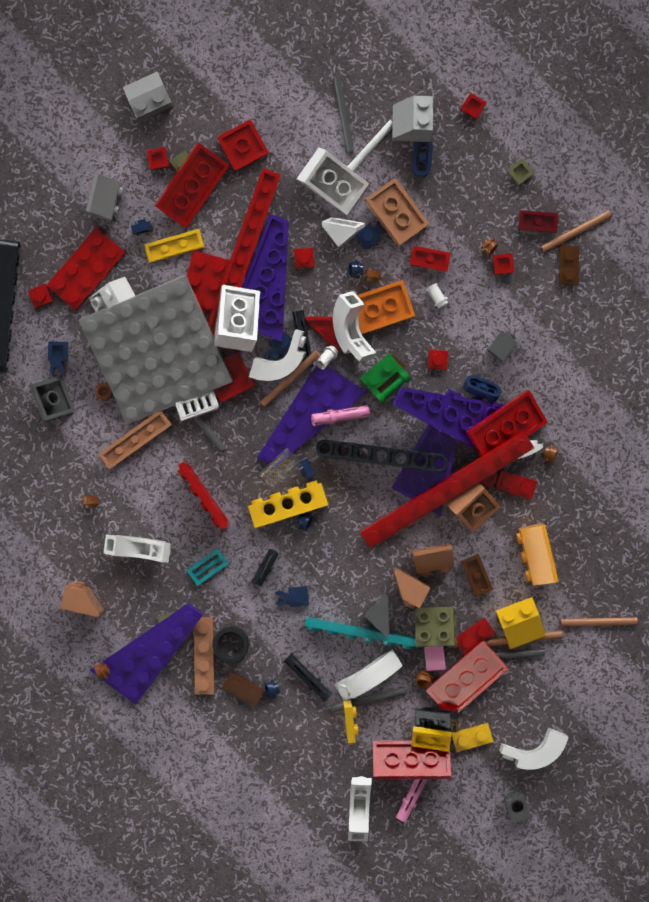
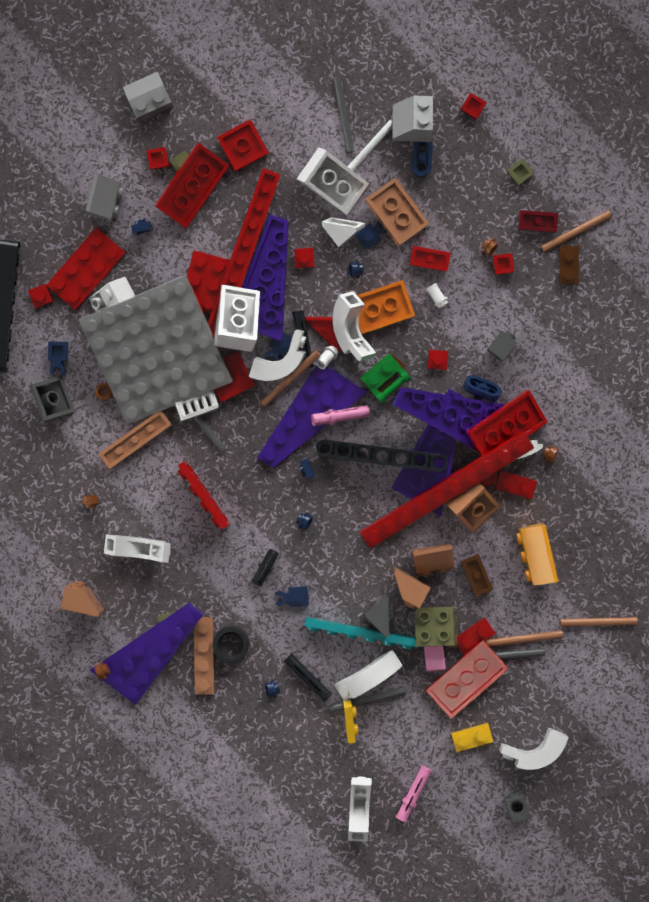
(174, 246): yellow tile -> none
(194, 576): teal tile -> none
(243, 689): reddish brown plate -> none
(260, 518): yellow brick -> none
(279, 467): clear tile -> none
(372, 275): dark orange plate -> none
(405, 761): plate -> none
(423, 679): dark orange plate -> none
(431, 739): yellow plate -> none
(437, 719): black hinge -> none
(520, 623): yellow slope -> none

